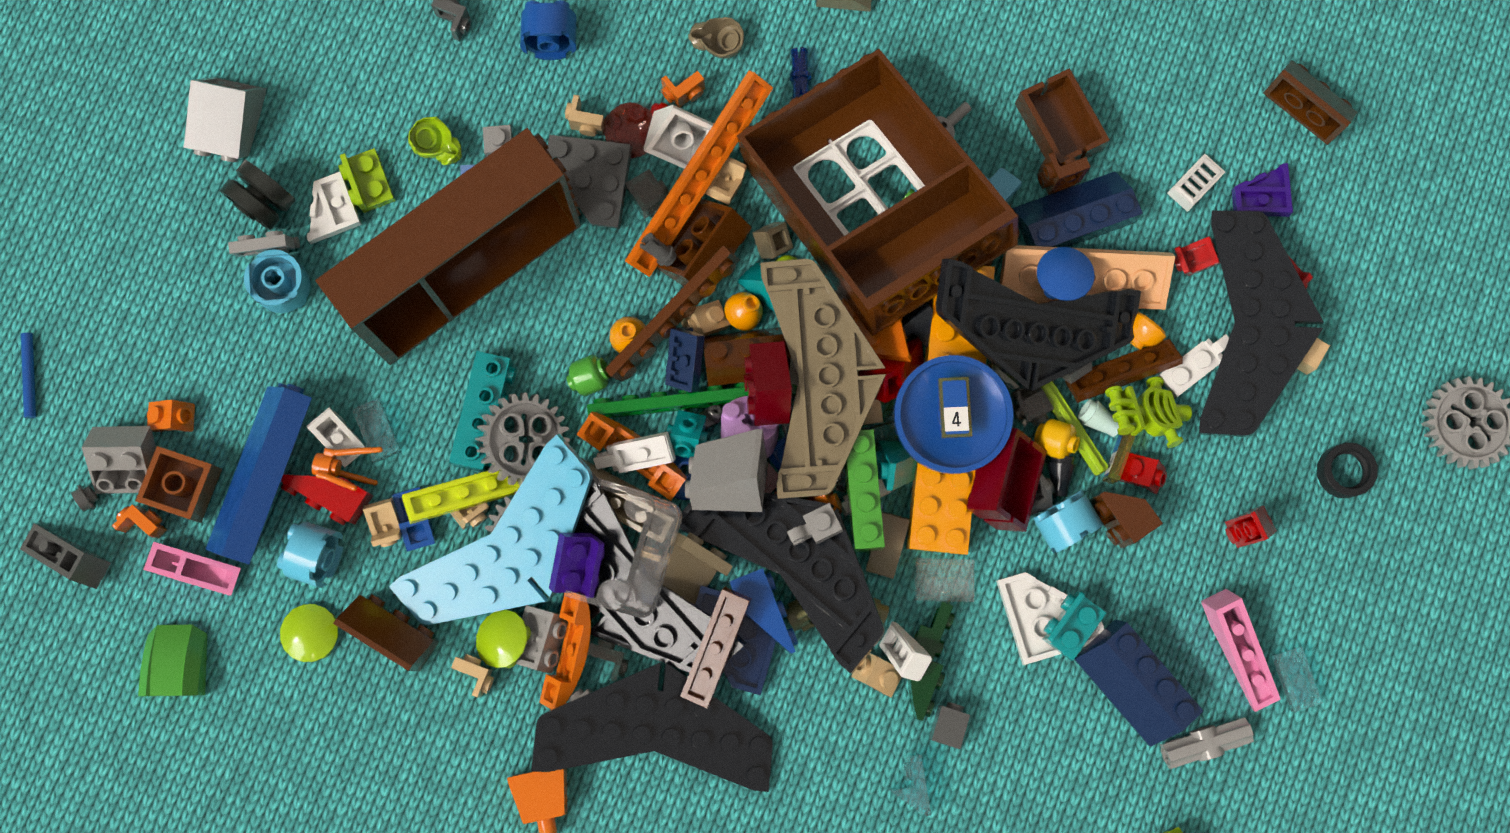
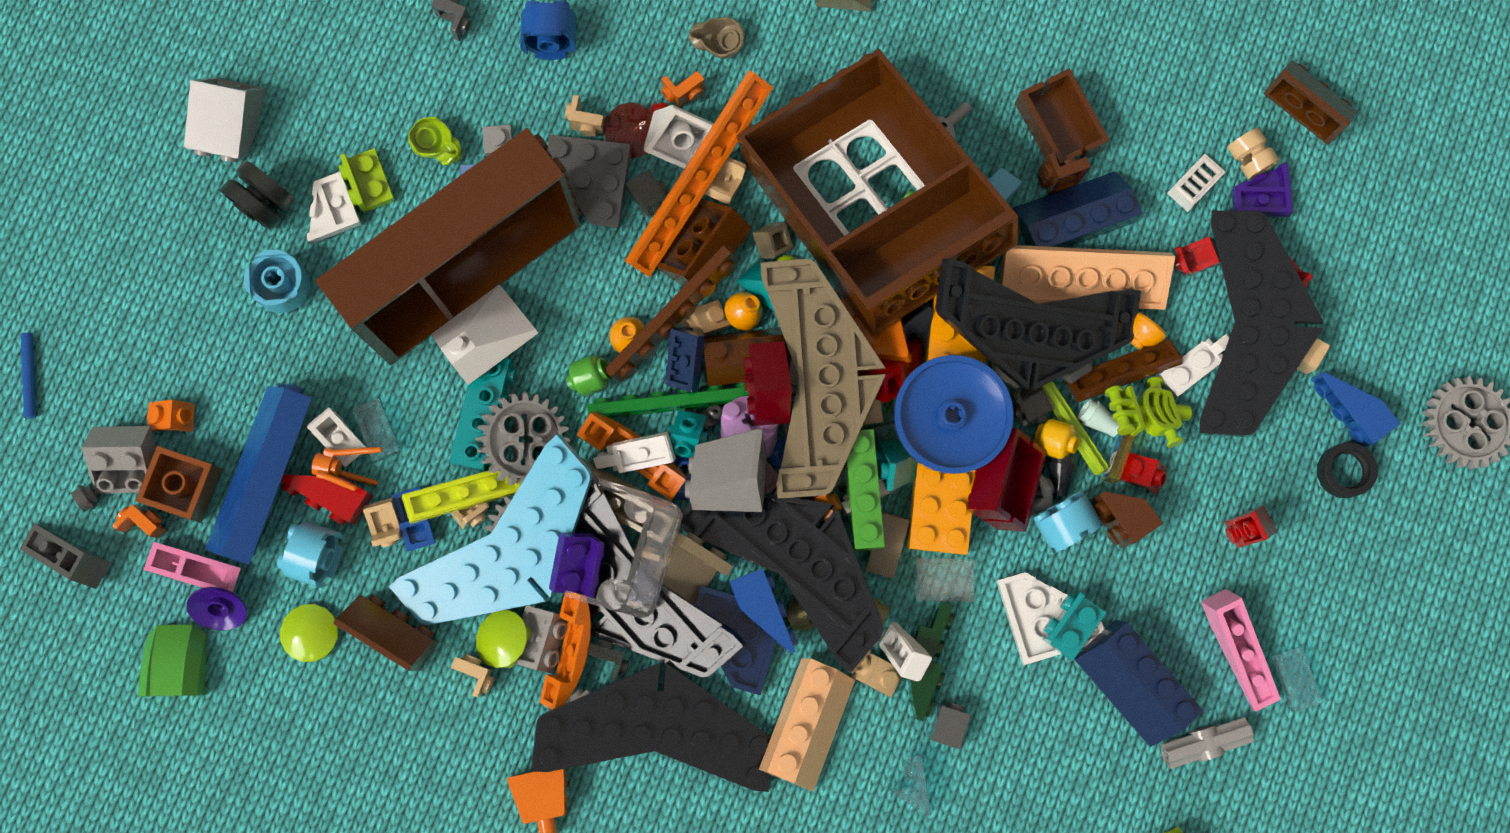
(216, 608): none -> dark purple dish
(249, 245): light grey plate -> none
(484, 334): none -> white slope
(664, 254): dark grey pin -> none
(716, 647): plate -> none
(800, 75): clear blue pin -> none
(807, 723): none -> light nougat slope
(820, 525): light grey plate -> none
(955, 407): tile -> none
(1065, 274): blue dish -> none
(1253, 153): none -> tan wheel
(1361, 412): none -> blue slope

